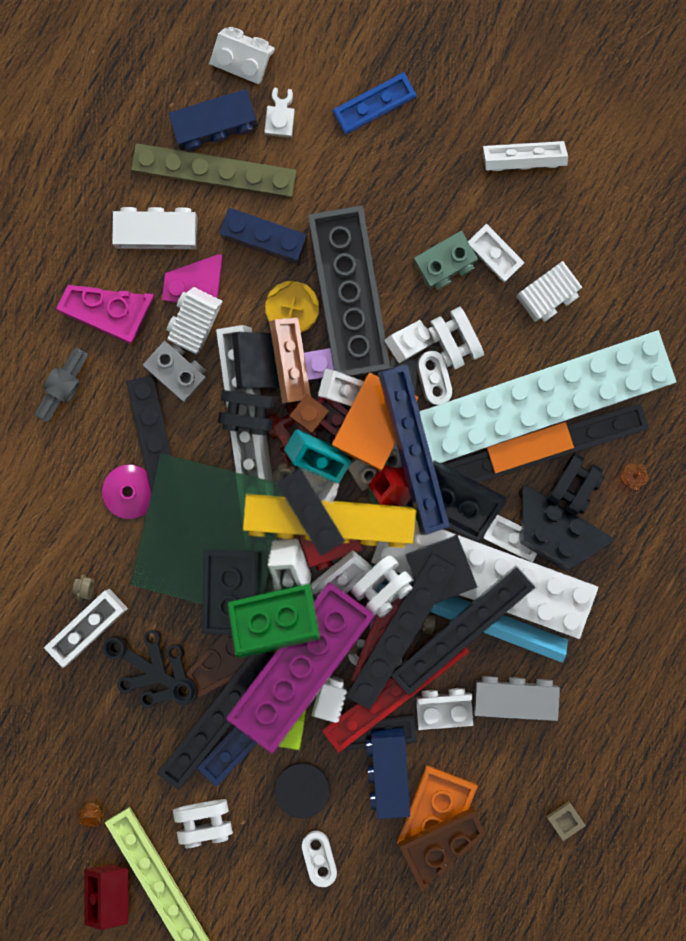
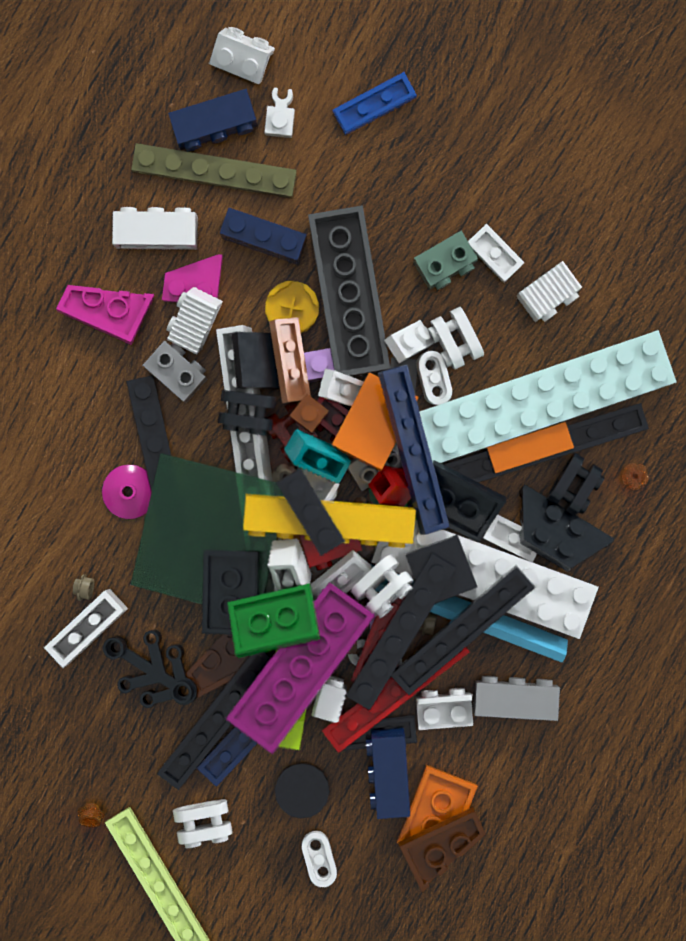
(61, 385): dark grey axle -> none
(106, 896): dark red brick -> none
(525, 156): white plate -> none
(566, 821): dark tan plate -> none

